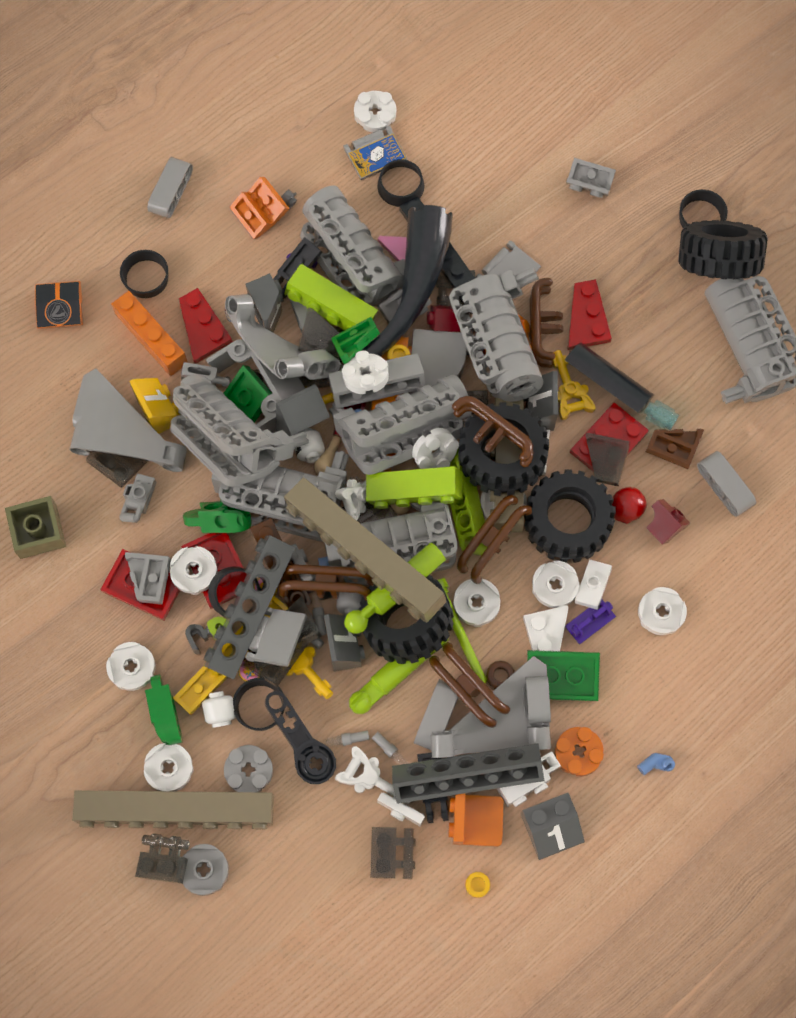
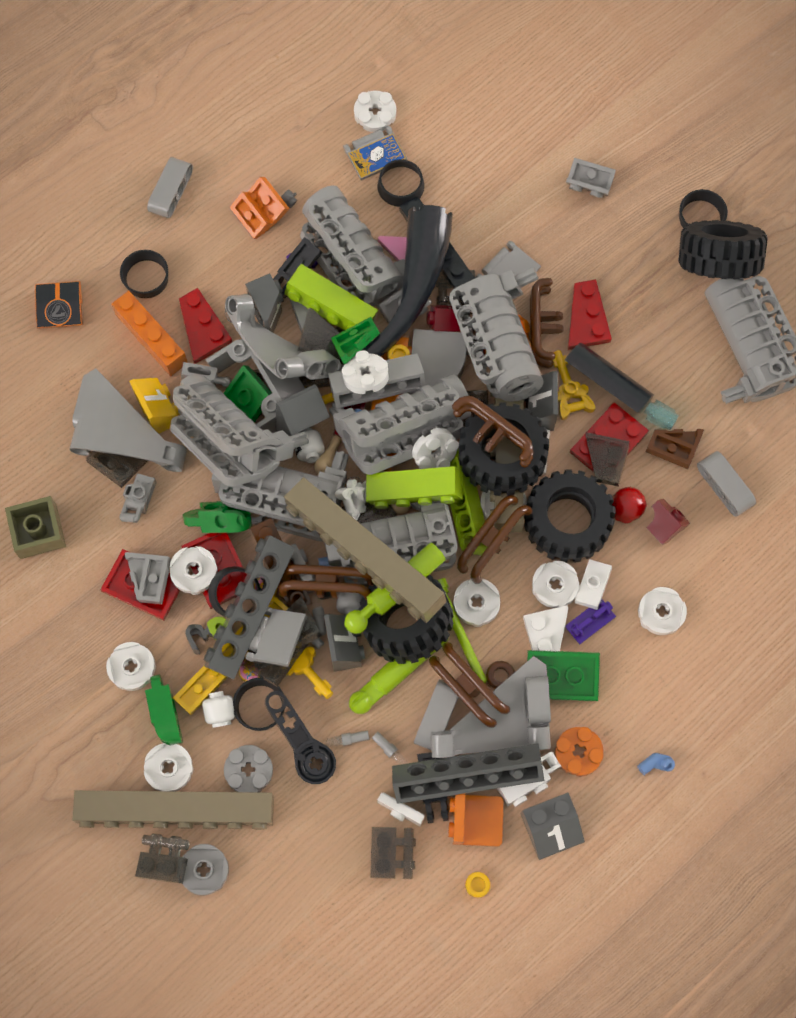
(369, 777): white piece -> none

